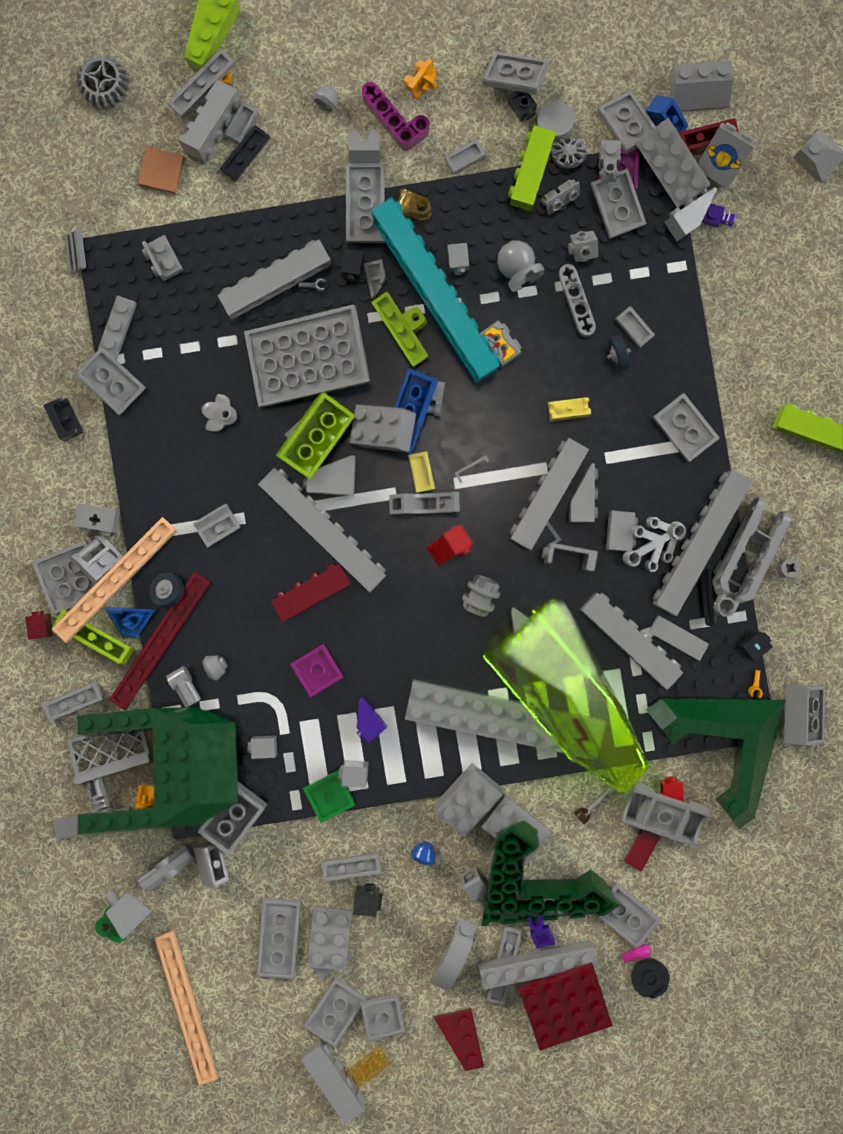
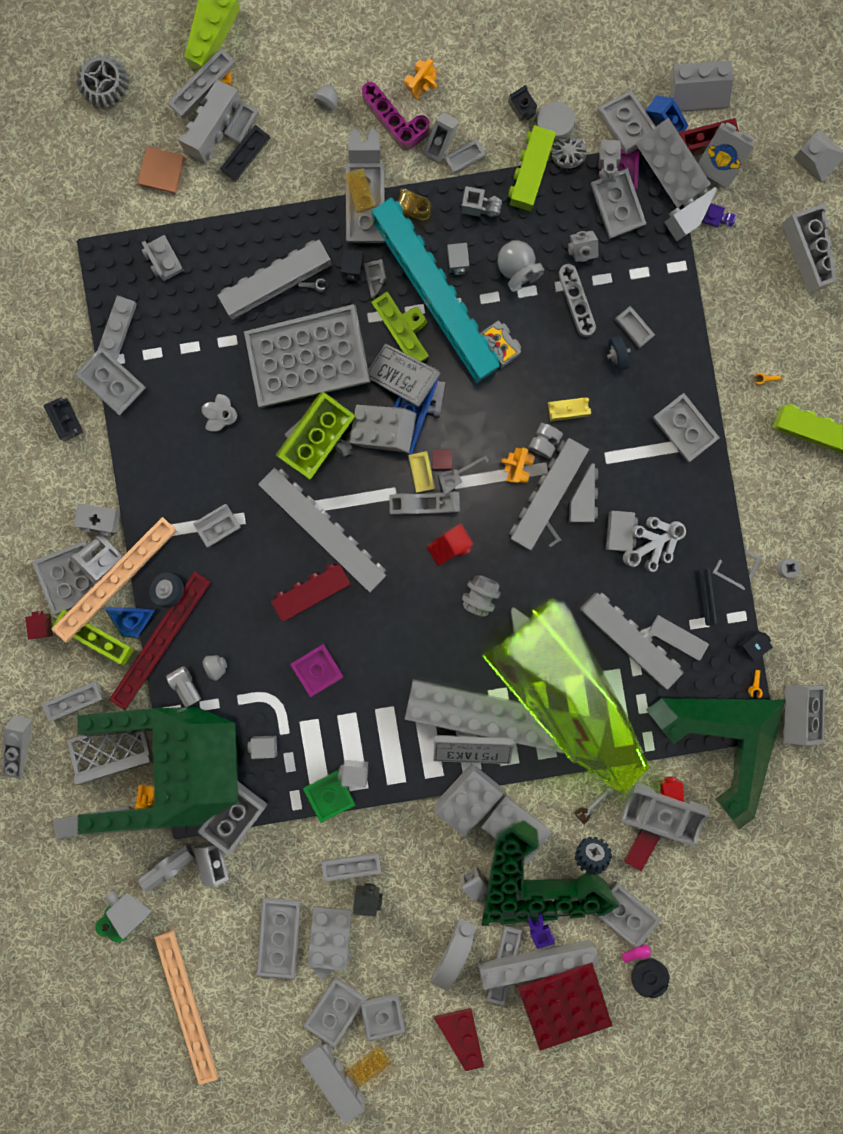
(15, 745): none -> light grey slope
(75, 251): light grey tile -> none
(97, 793): light grey hinge -> none
(333, 478): light grey slope -> none
(343, 447): none -> light grey plate
(360, 190): none -> clear yellow plate
(368, 721): dark purple slope -> none
(402, 374): none -> light grey tile
(424, 853): blue cone -> none
(441, 137): none -> light grey slope
(442, 459): none -> dark red tile
(449, 480): none -> light grey tile
(473, 749): none -> light grey tile
(475, 203): none -> light grey brick
(515, 73): light grey tile -> none
(515, 464): none -> light orange hips
(546, 439): none -> light grey wheel
(568, 192): light grey hinge -> none
(586, 859): none -> black wheel
(589, 557): light grey panel -> none
(702, 542): light grey brick -> none
(727, 601): light grey piece -> none
(766, 378): none -> light orange hand
(811, 247): none -> light grey wedge

